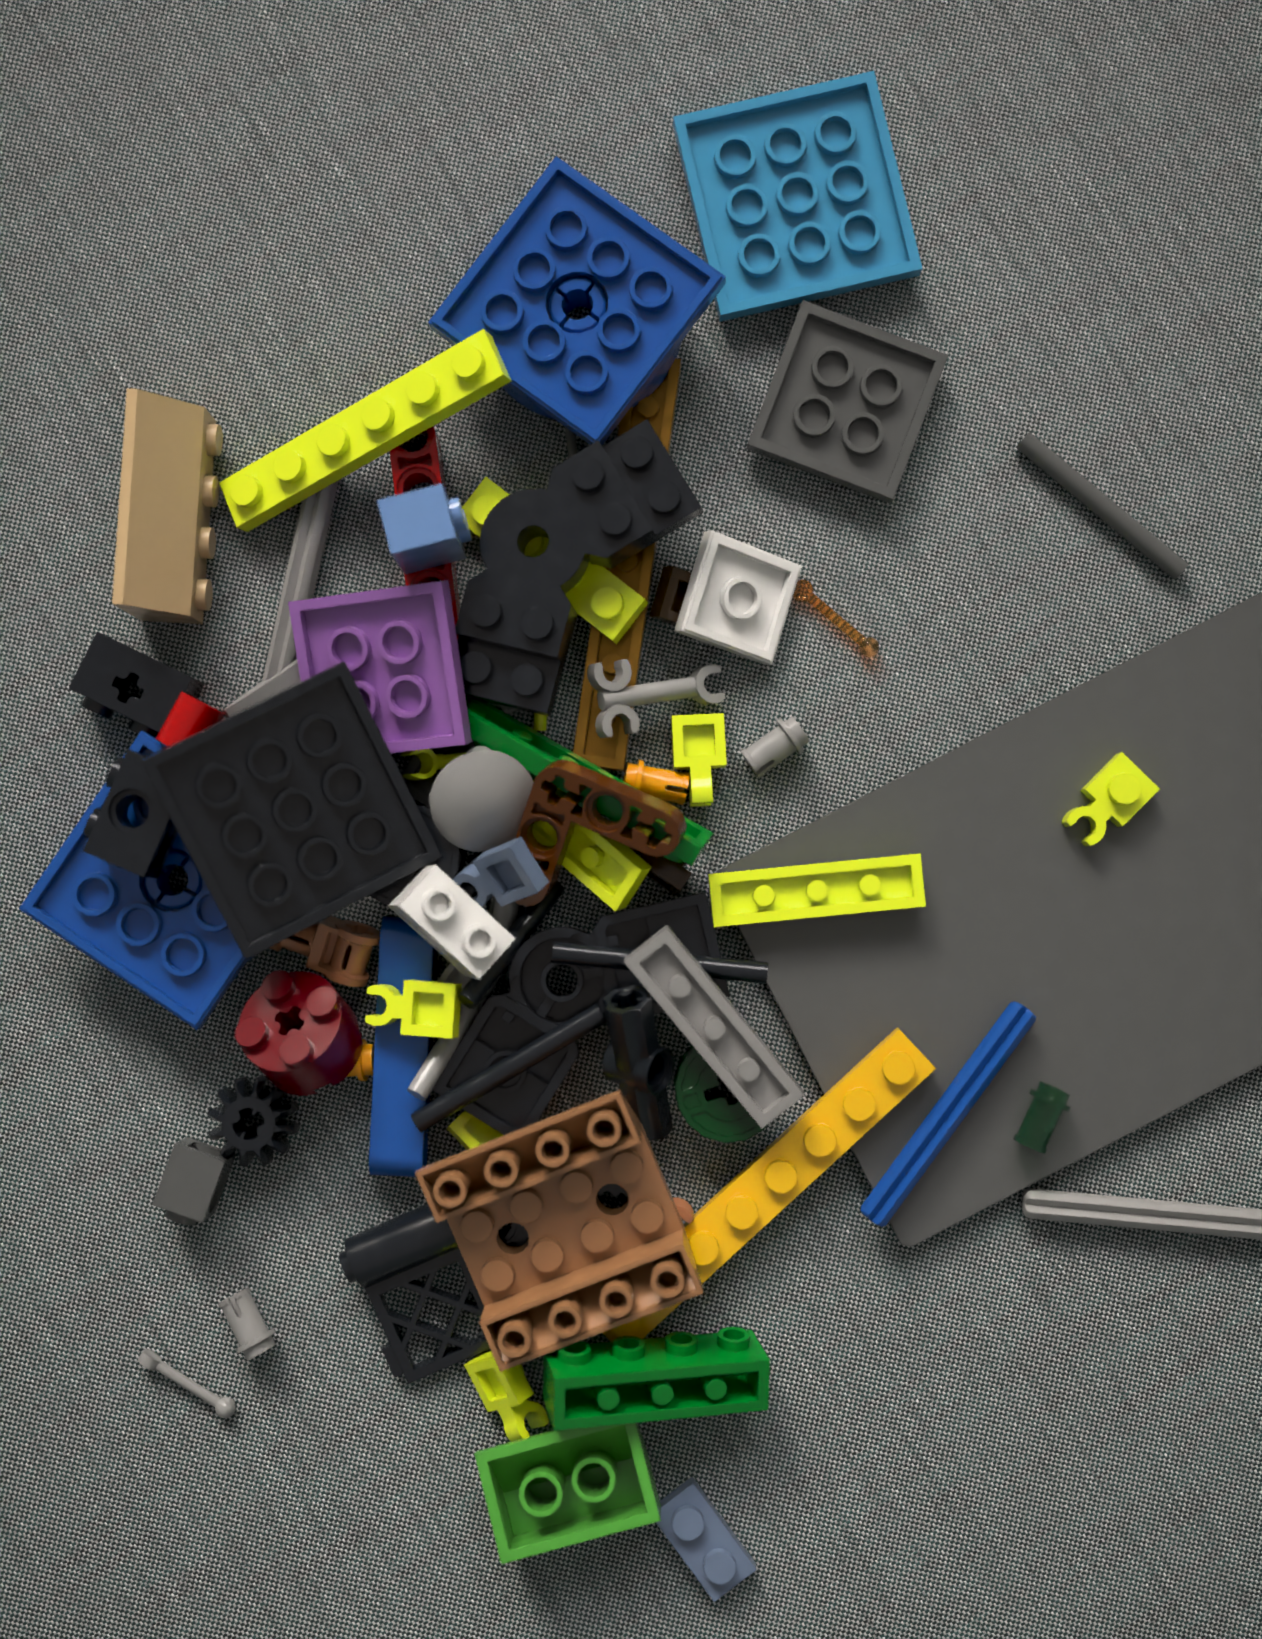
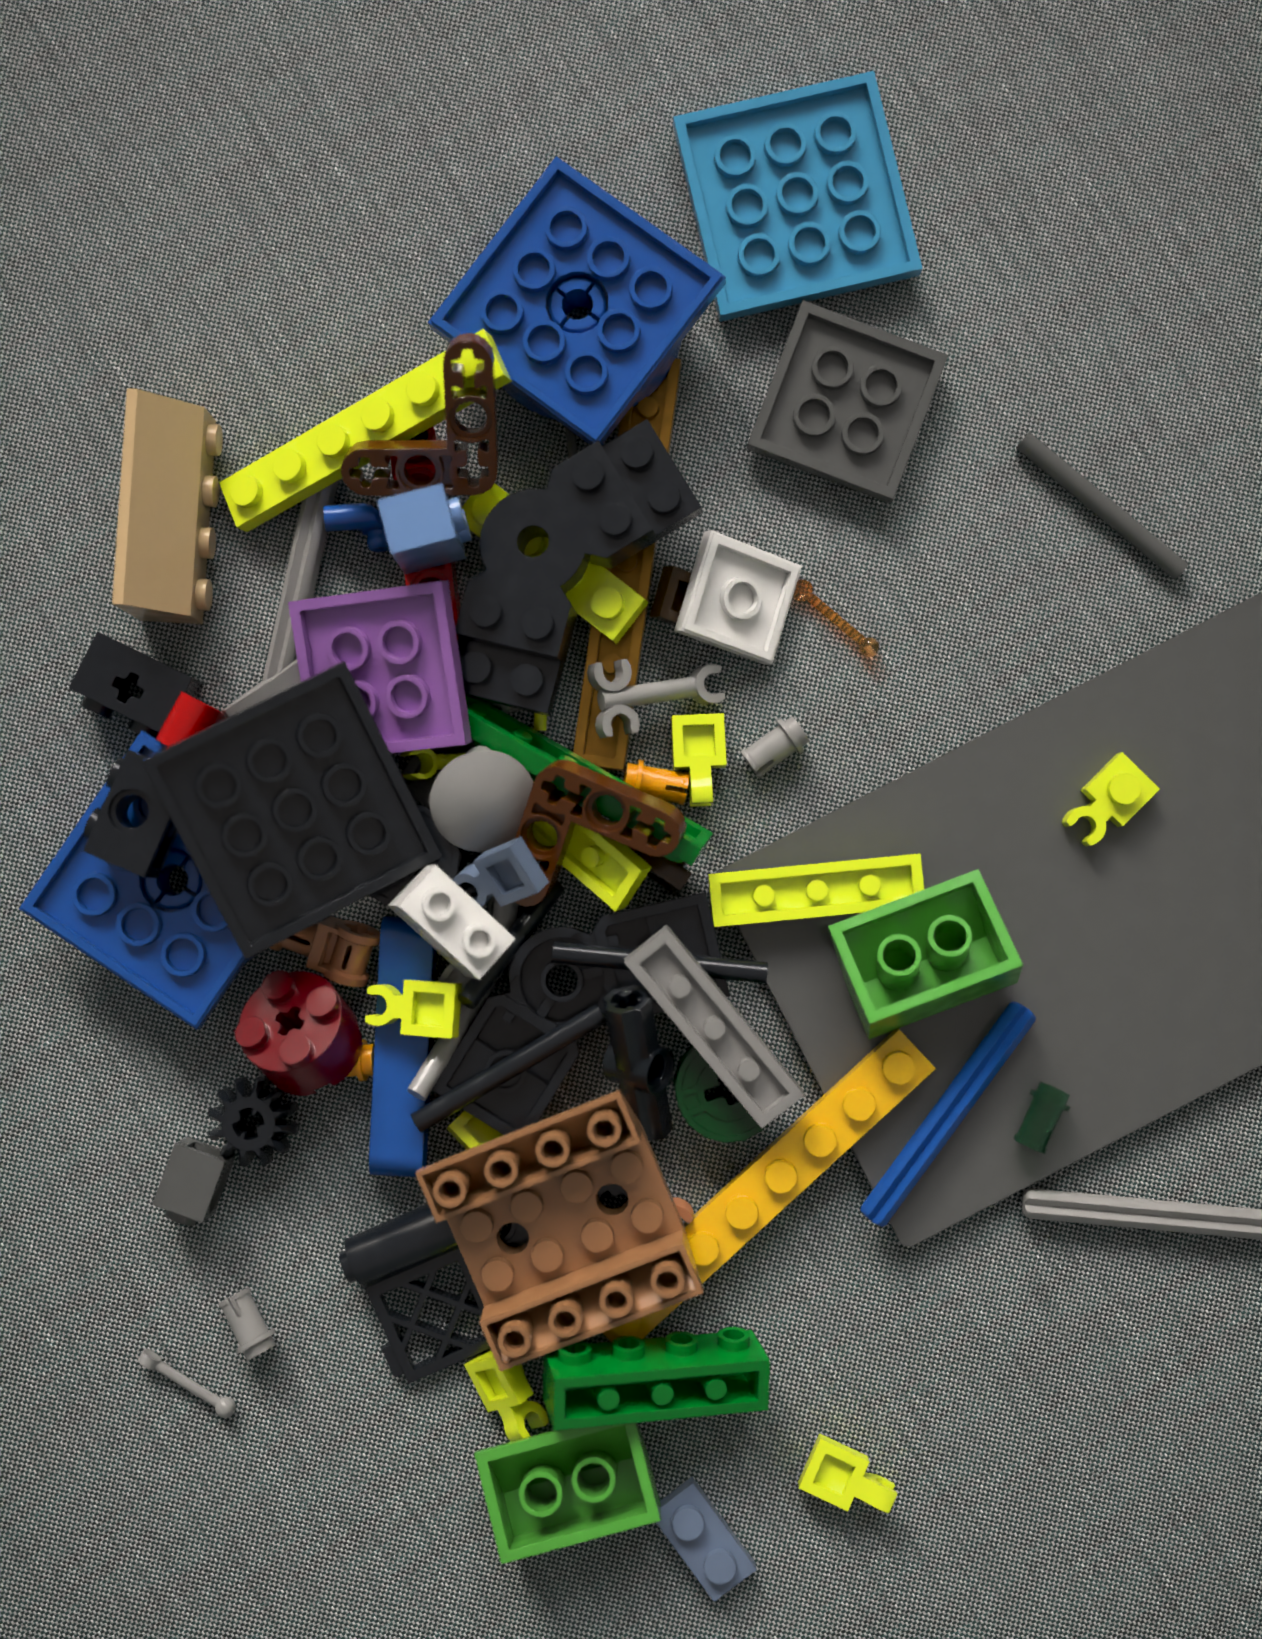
(357, 517): none -> blue arm
(445, 454): none -> reddish brown beam
(840, 1474): none -> neon yellow plate
(925, 954): none -> bright green slope

